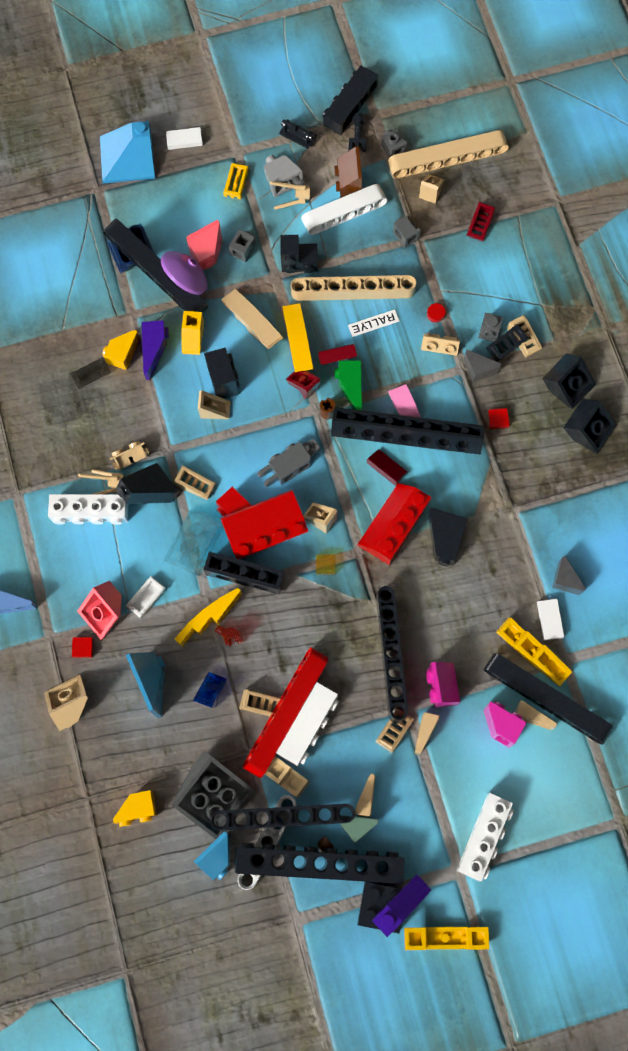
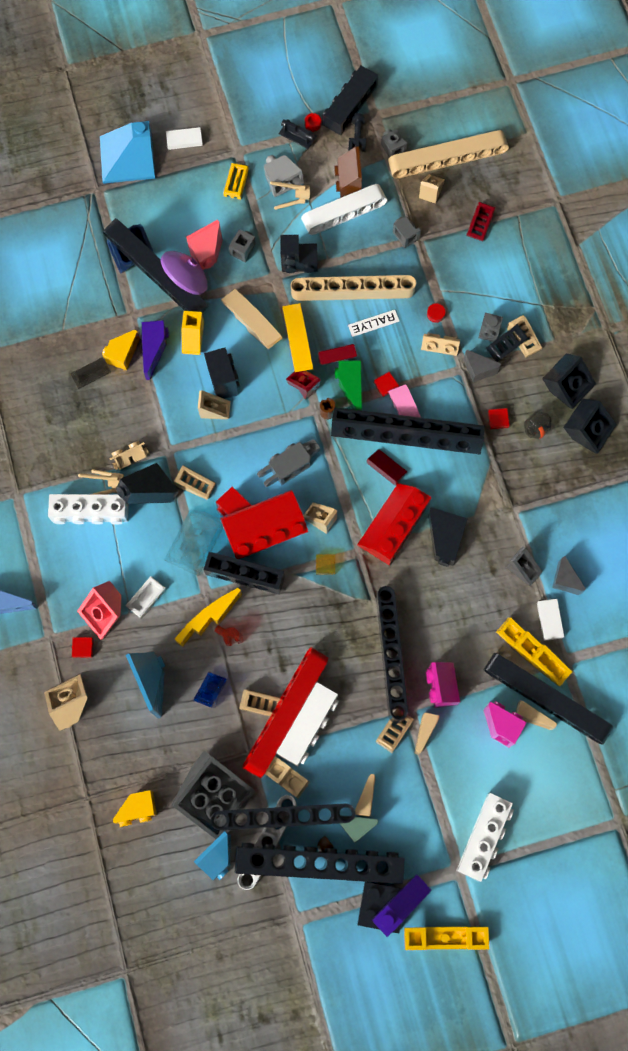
(313, 122): none -> red tile
(385, 383): none -> red tile
(524, 566): none -> flat silver slope
(537, 425): none -> clear smoke head

